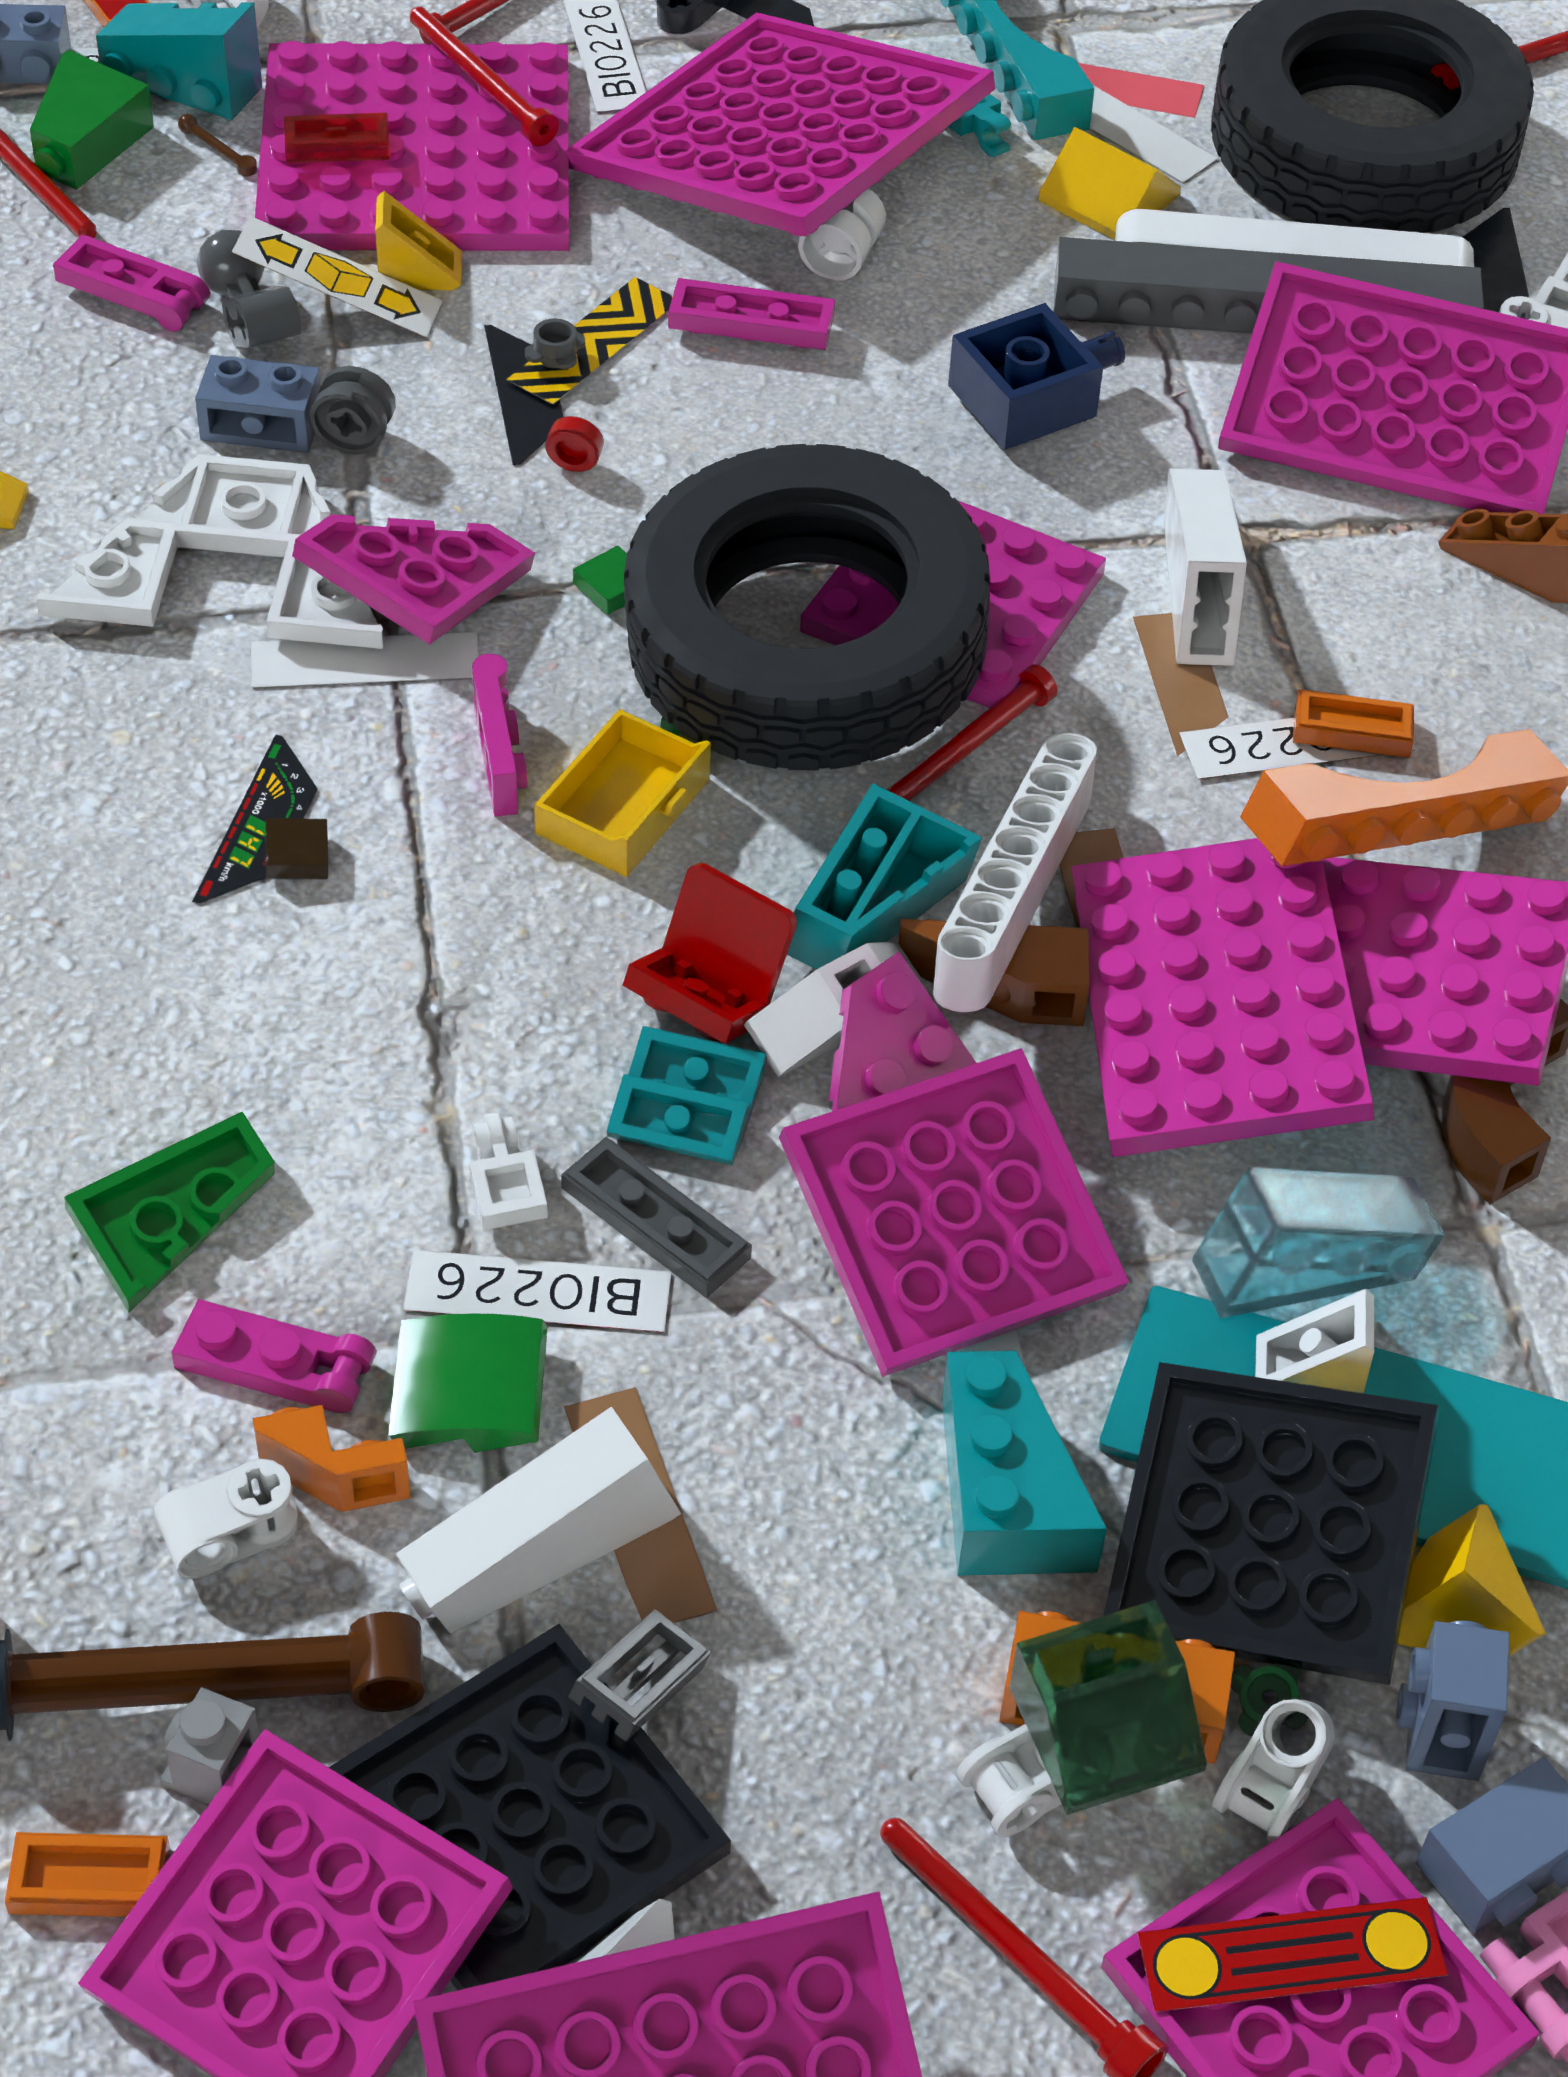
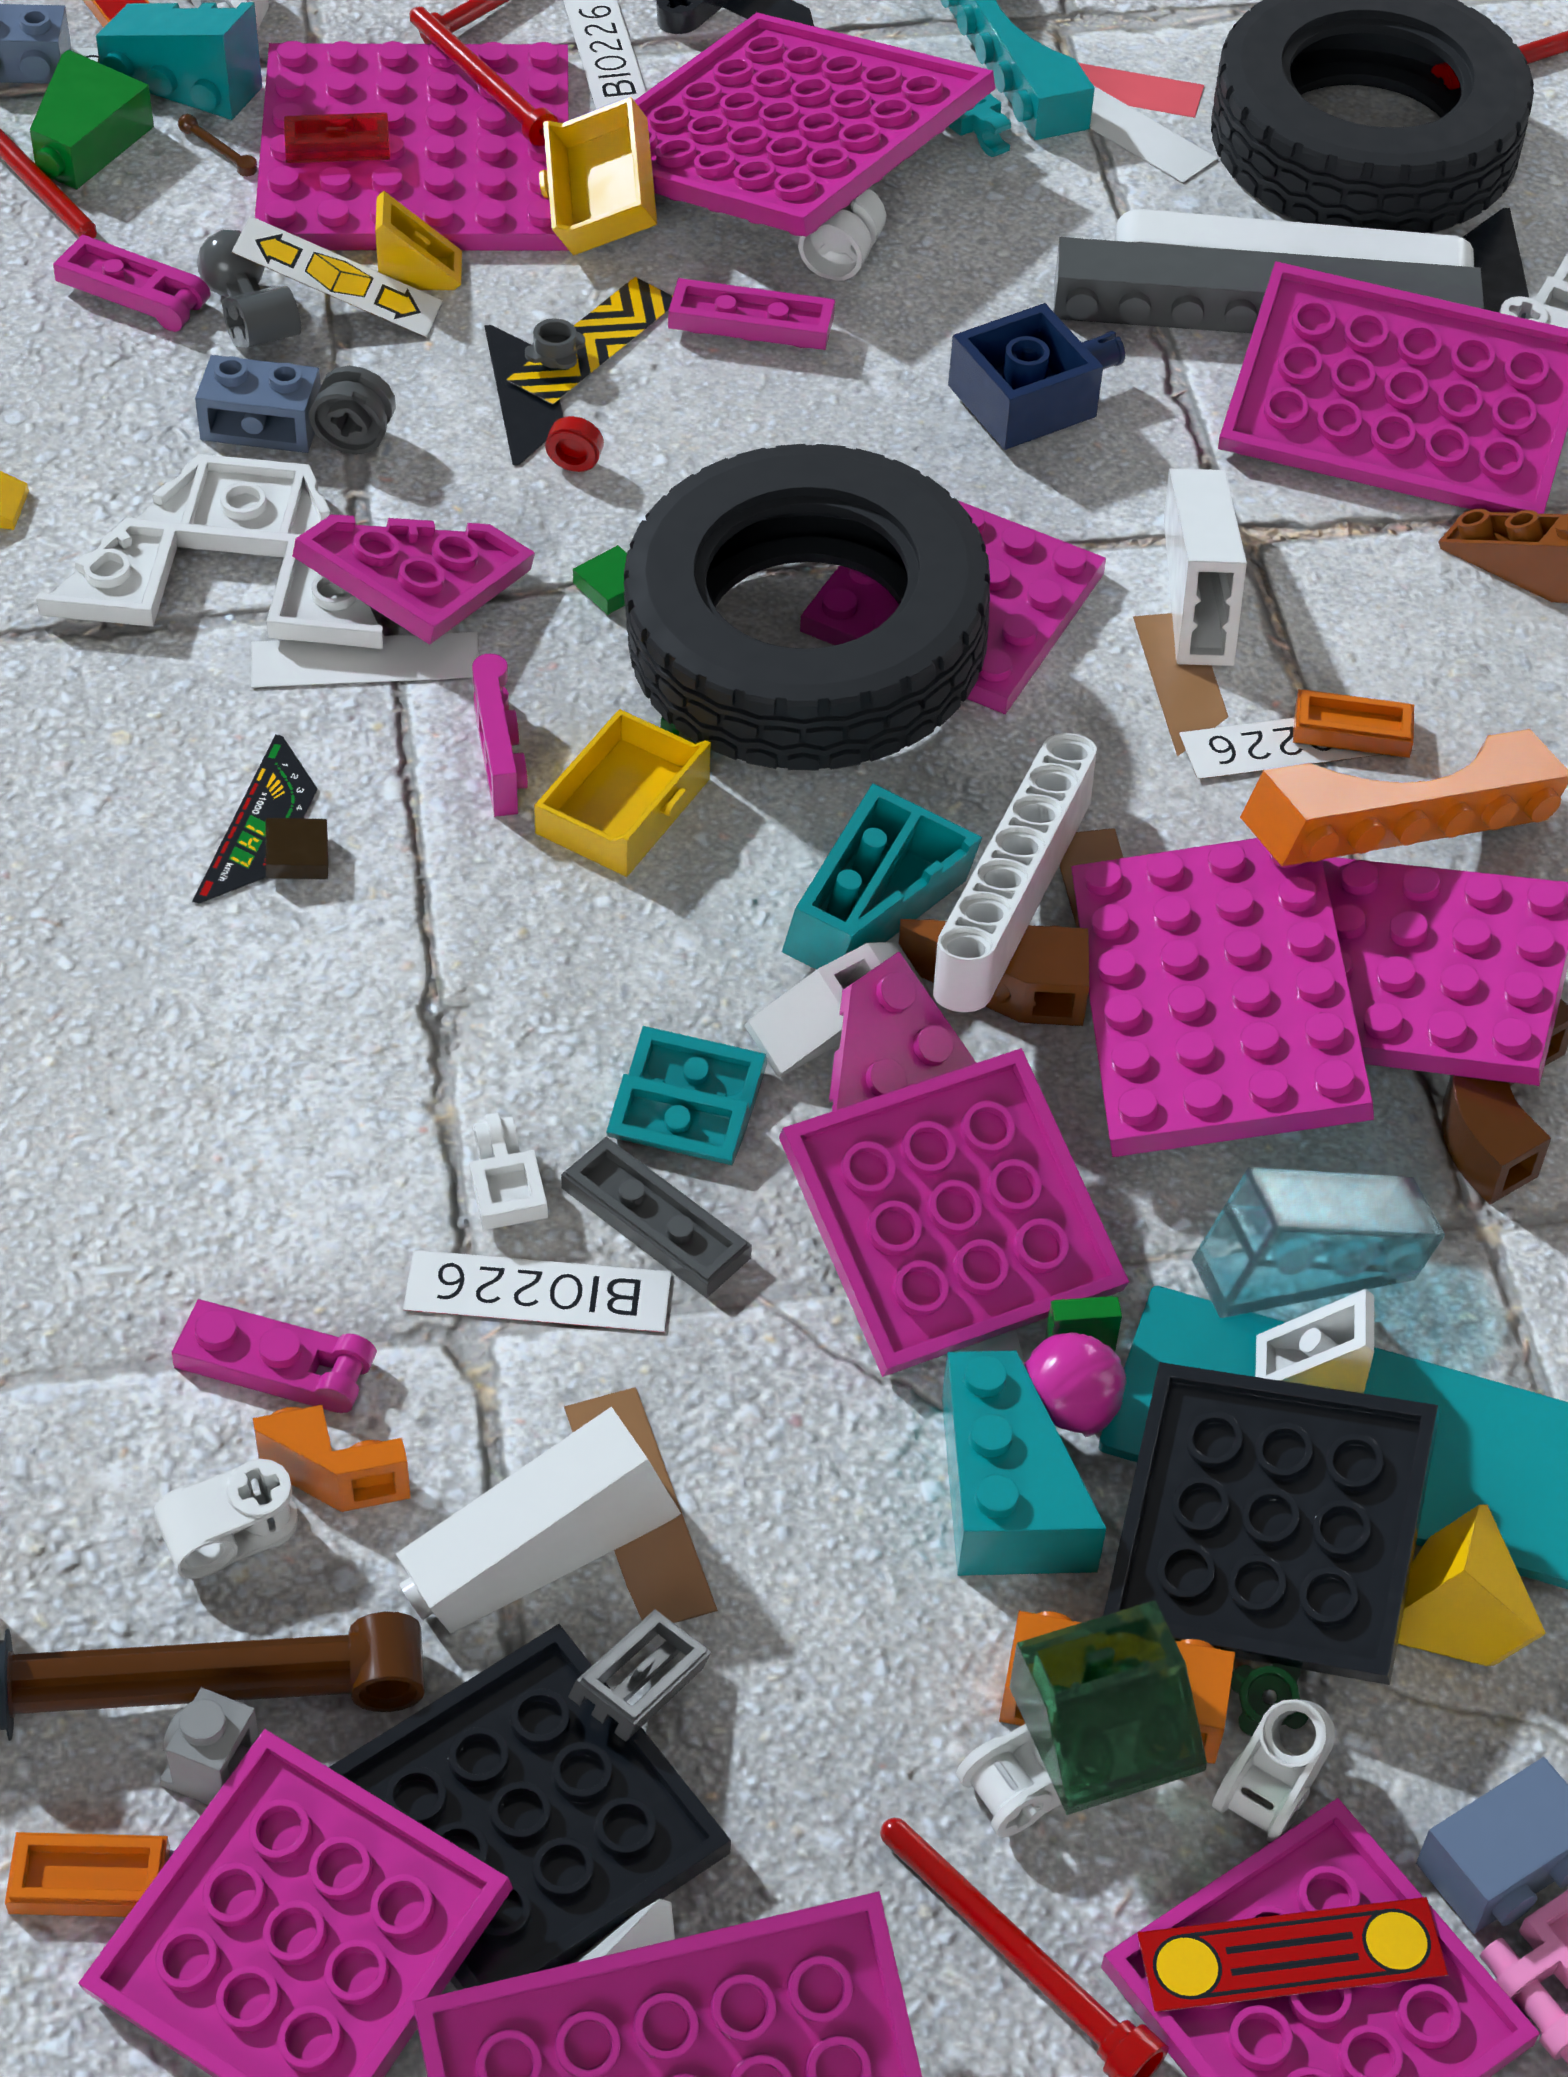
(168, 1204): green wing -> none
(469, 1380): green slope -> none
(599, 176): none -> yellow container
(716, 955): red bracket -> none
(1036, 688): red bar -> none
(1078, 1381): none -> dark pink hair
(1088, 1316): none -> green tile
(1102, 183): yellow slope -> none
(1454, 1699): sand blue brick -> none

